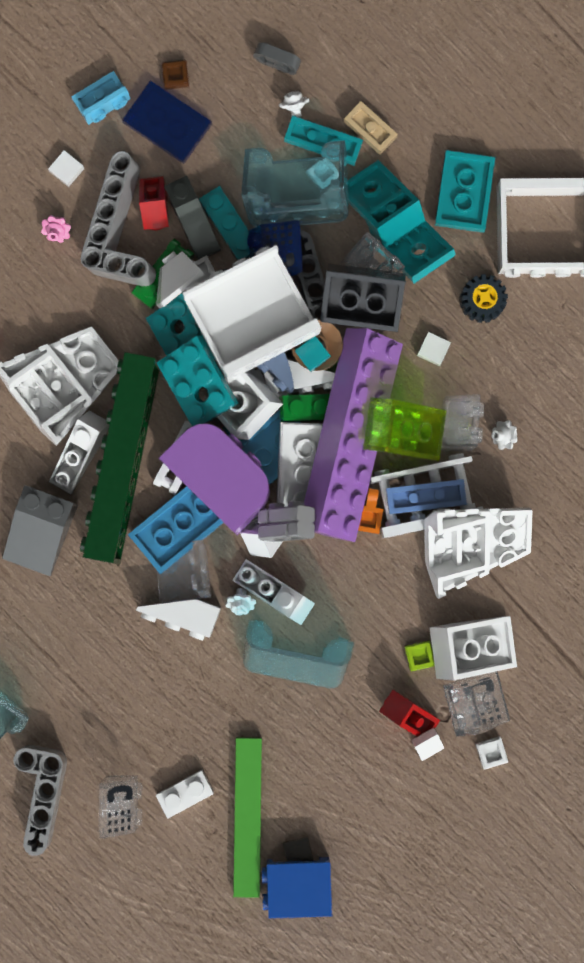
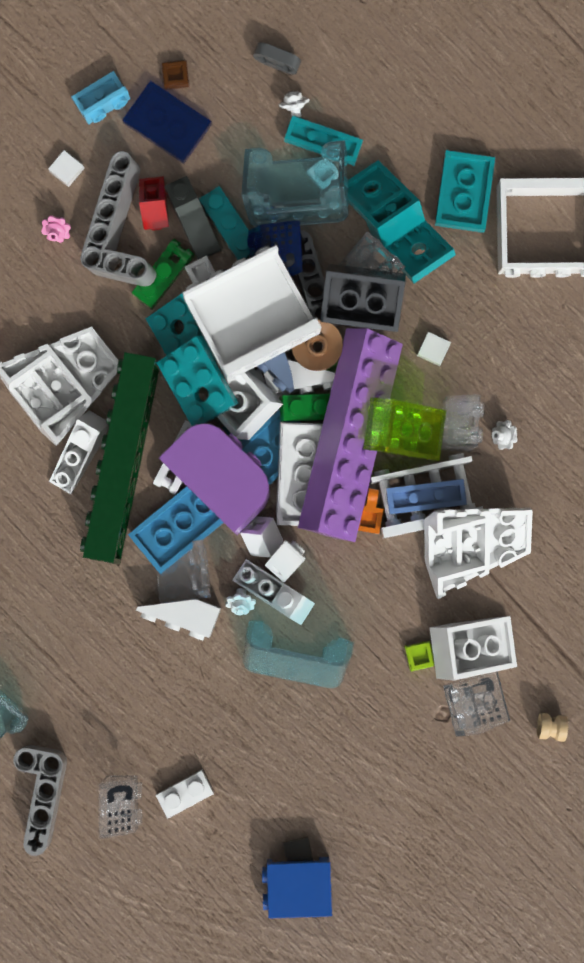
(38, 530): slope -> none
(176, 277): white slope -> none
(247, 817): bright green tile -> none
(286, 522): light grey brick -> none
(286, 560): none -> white slope
(312, 353): teal tile -> none
(370, 127): tan plate -> none
(408, 714): red slope -> none
(427, 744): white tile -> none
(488, 291): black wheel -> none
(491, 752): white tile -> none
(552, 727): none -> tan wheel

